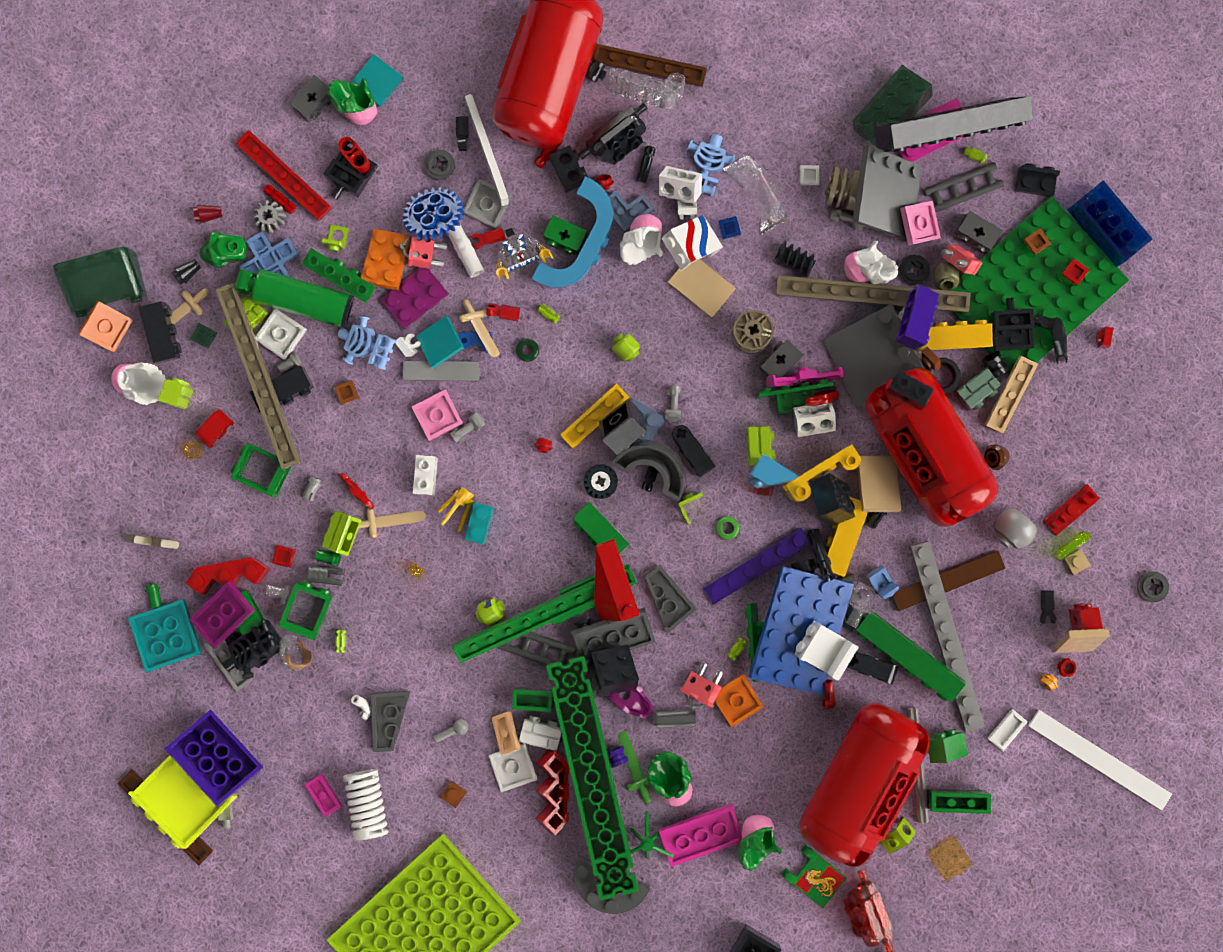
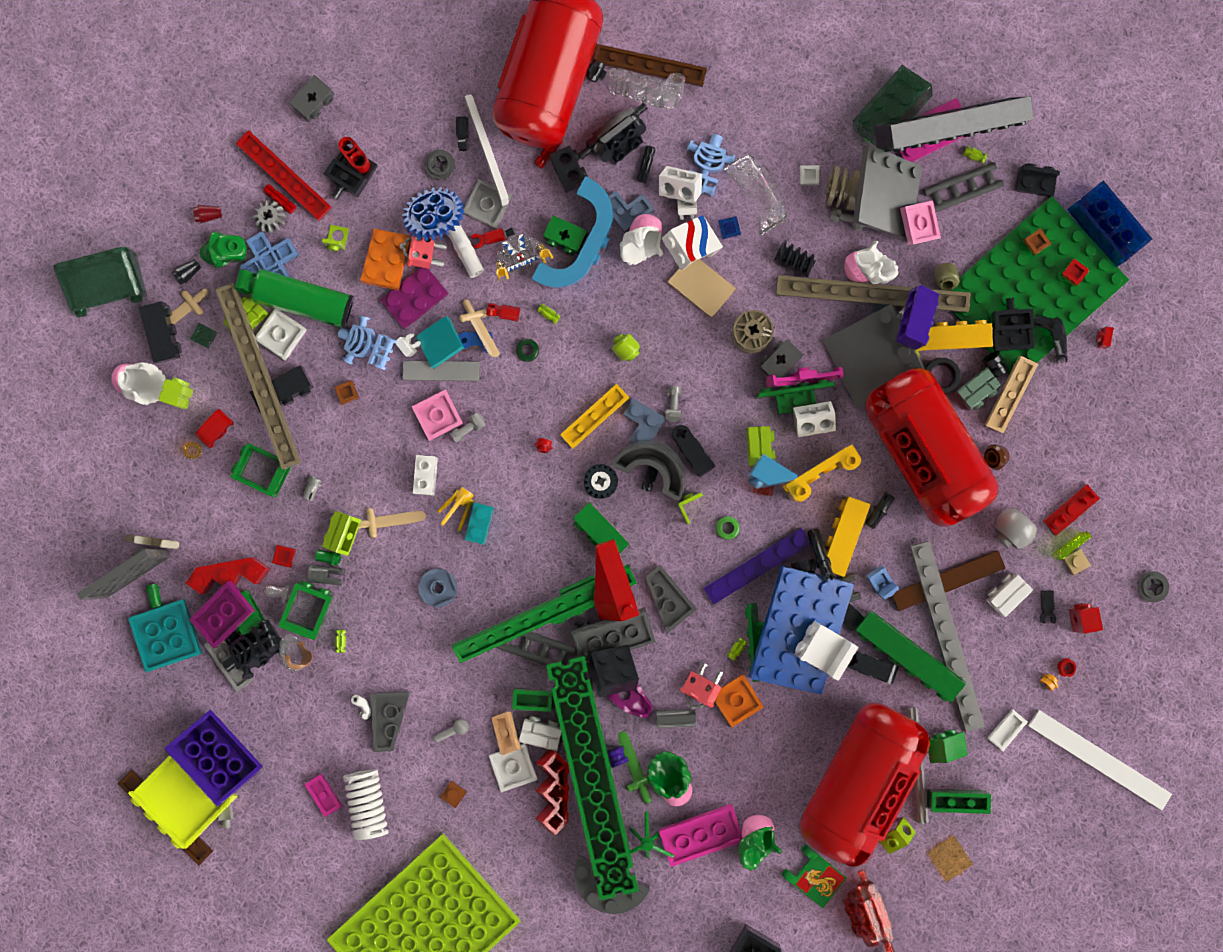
(105, 326): plate -> none
(124, 574): none -> dark grey plate
(290, 363): light grey pin -> none
(337, 274): green bracket -> none
(353, 100): green hair -> none
(356, 491): red piece -> none
(380, 79): teal tile -> none
(416, 570): clear yellow bush -> none
(443, 578): none -> sand blue plate
(490, 611): lime head -> none
(604, 181): red plate -> none
(622, 427): black brick -> none
(822, 398): red piece -> none
(829, 701): red arm -> none
(832, 499): black brick -> none
(859, 605): clear bracket -> none
(879, 484): tan tile -> none
(910, 390): black brick -> none
(917, 261): black gear -> none
(929, 359): dark orange plate -> none
(961, 258): coral piece -> none
(988, 232): dark grey brick -> none
(1008, 594): none -> white brick
(1081, 640): tan tile -> none

